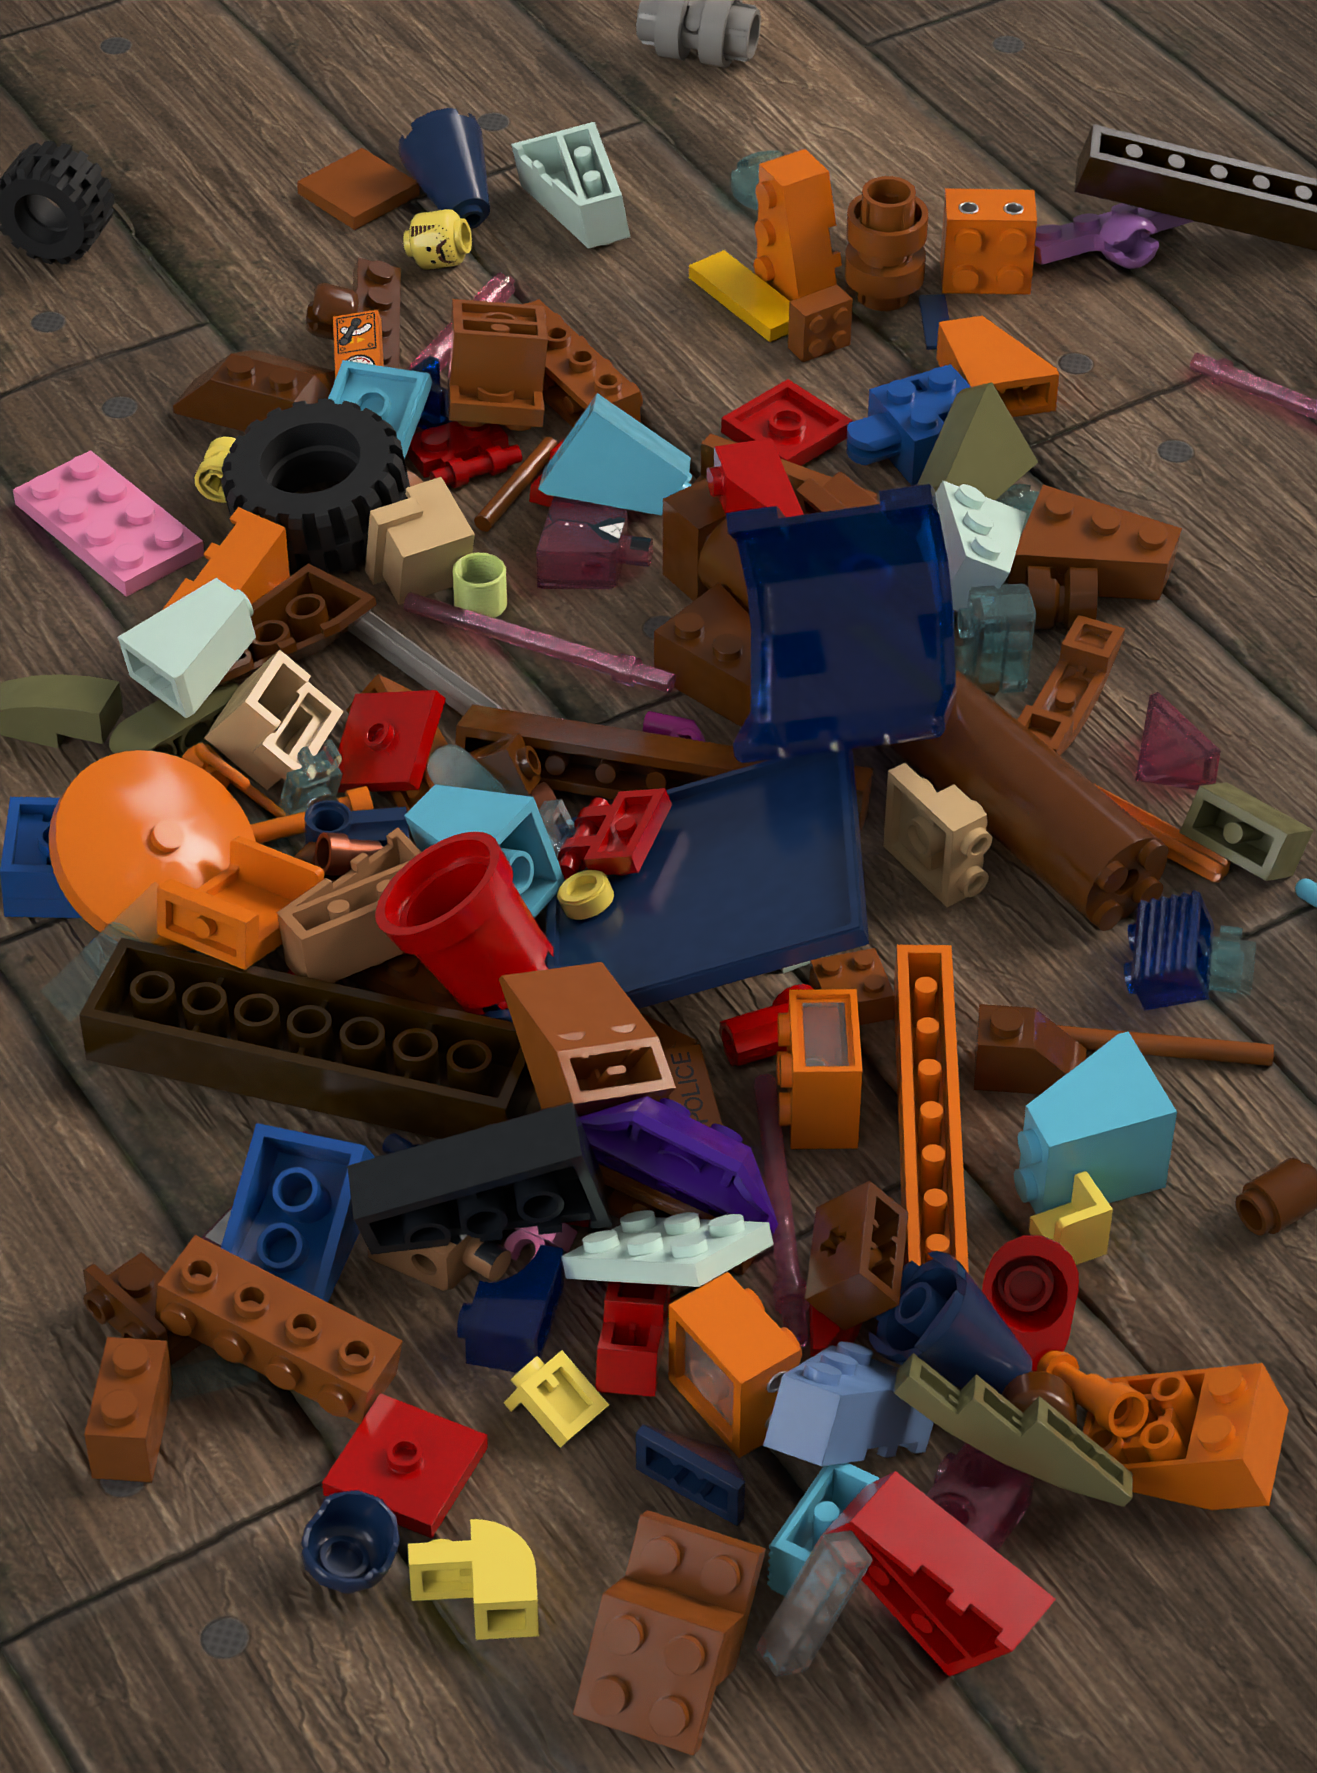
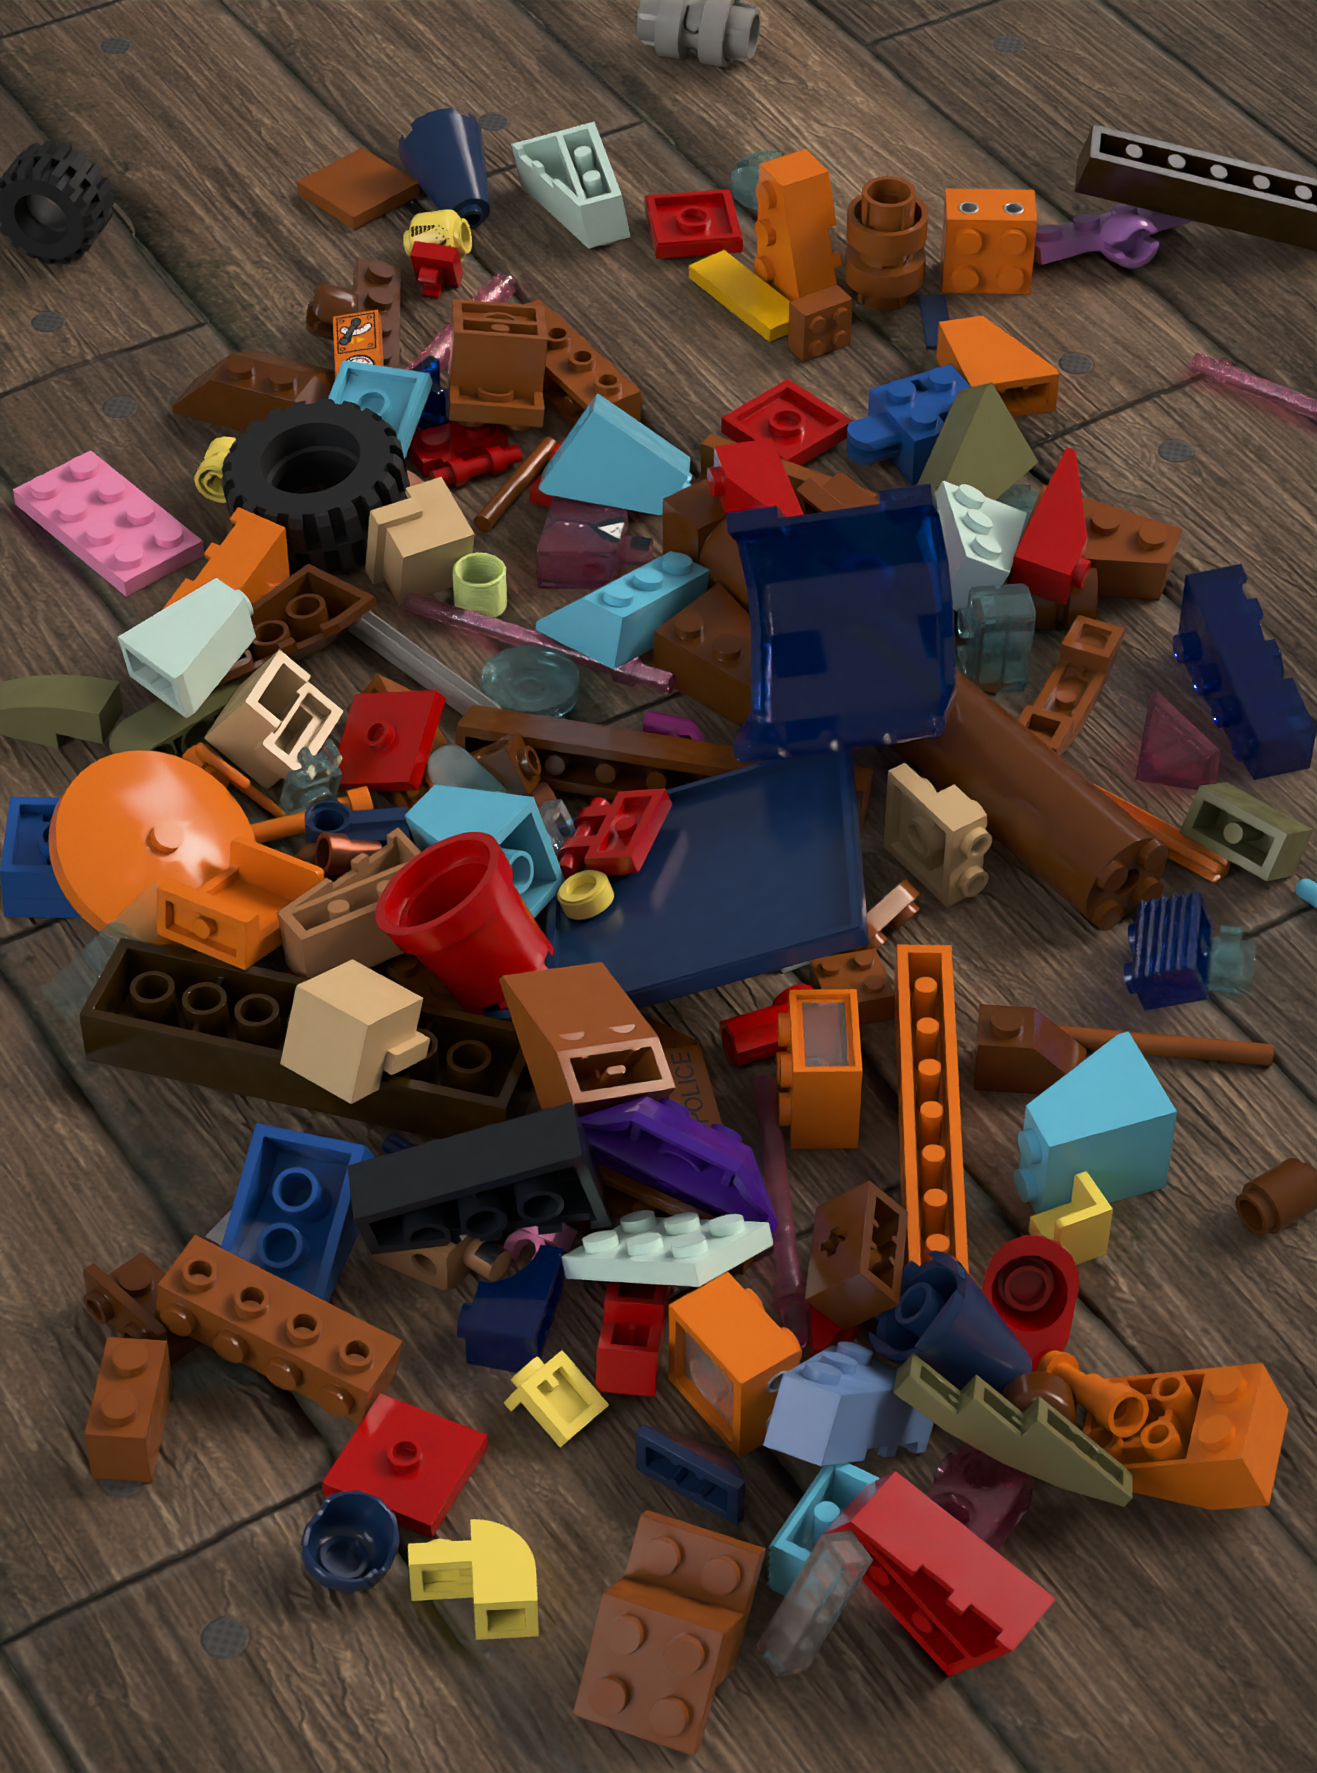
(351, 1029): none -> tan plate
(436, 267): none -> red tile
(532, 680): none -> clear light blue tile
(622, 615): none -> medium azure slope
(693, 223): none -> red plate
(893, 909): none -> plate
(1055, 541): none -> red slope
(1242, 674): none -> clear blue wedge

